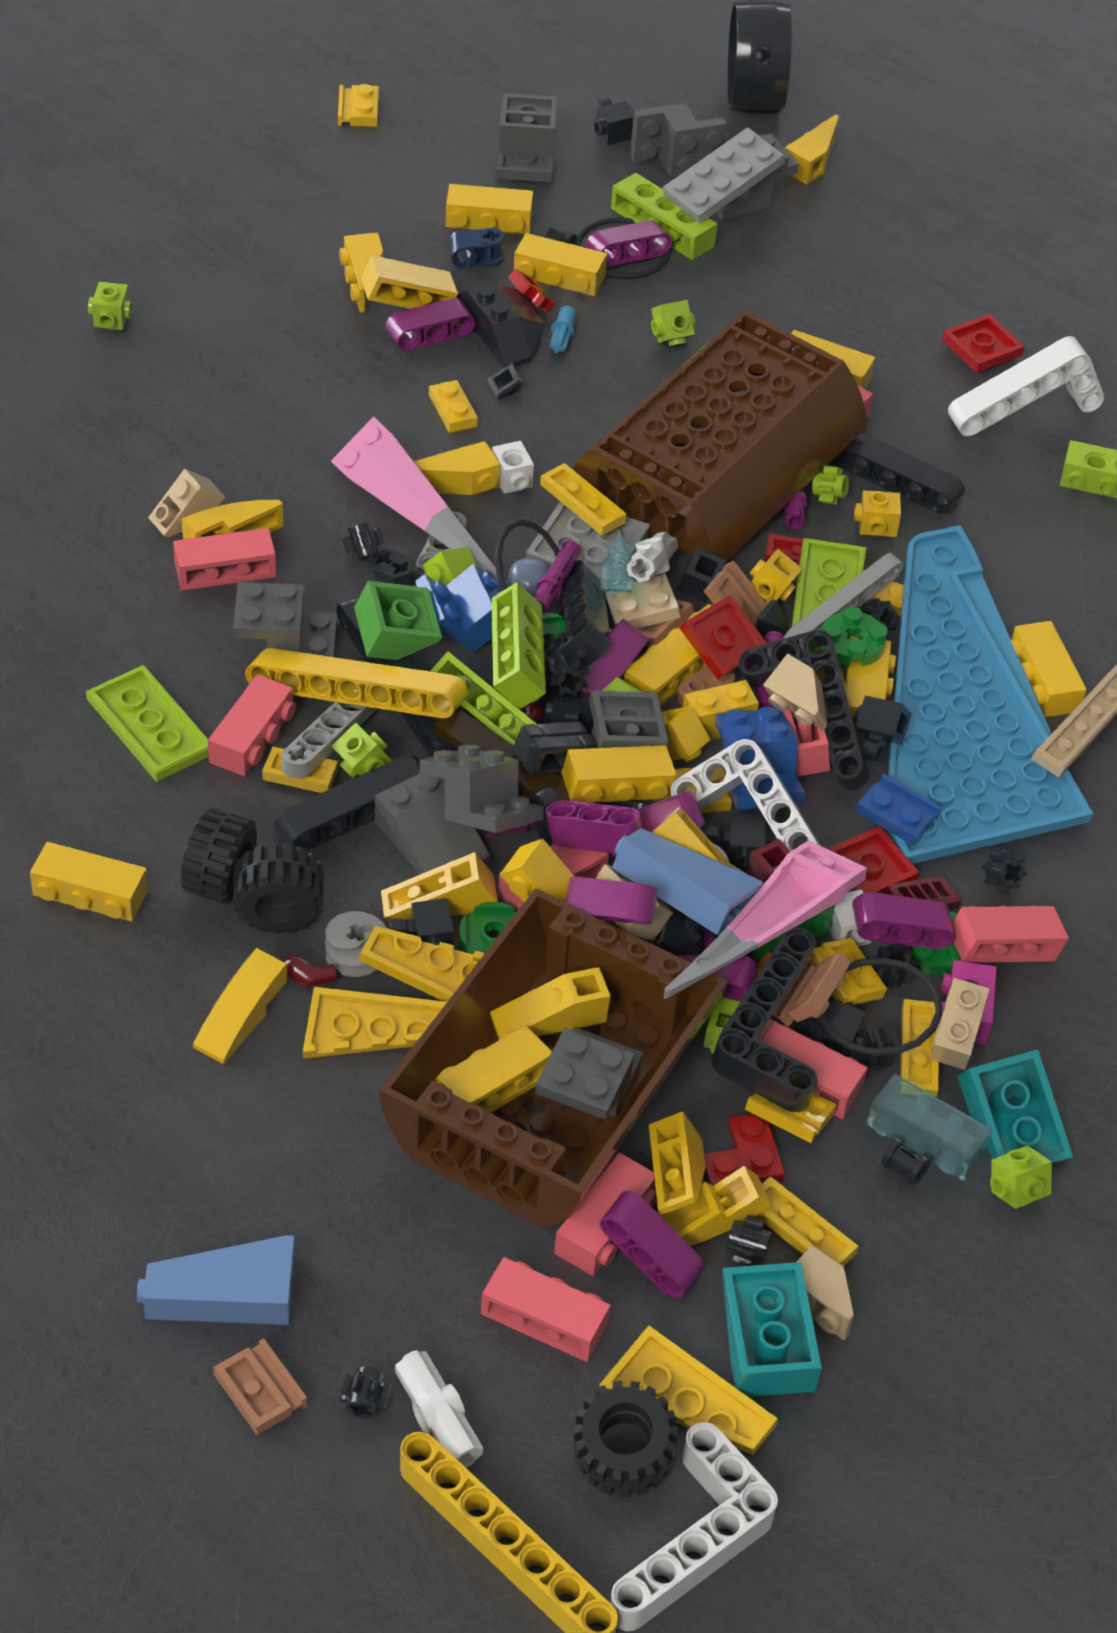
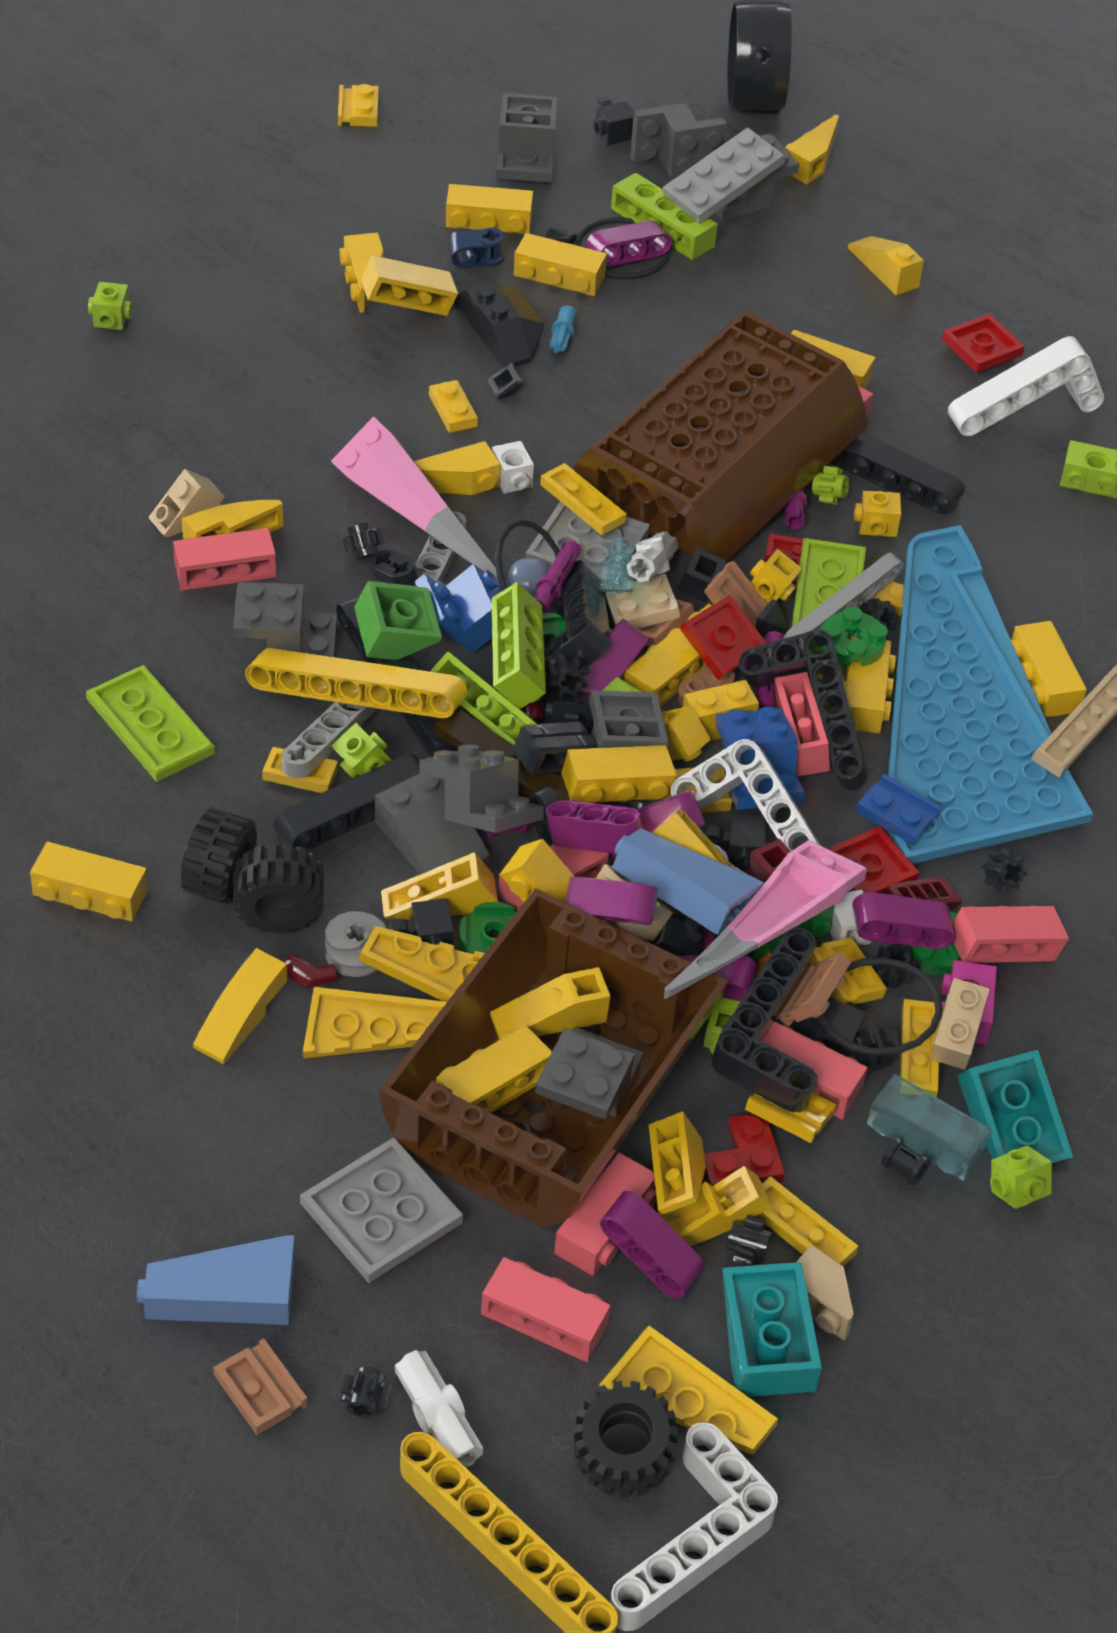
(251, 725): coral brick -> none
(381, 1209): none -> light grey plate
(430, 324): magenta beam -> none
(449, 564): lime brick -> none
(531, 289): red plate -> none
(673, 323): lime brick -> none
(799, 690): tan slope -> none
(881, 722): black brick -> none
(891, 262): none -> yellow slope

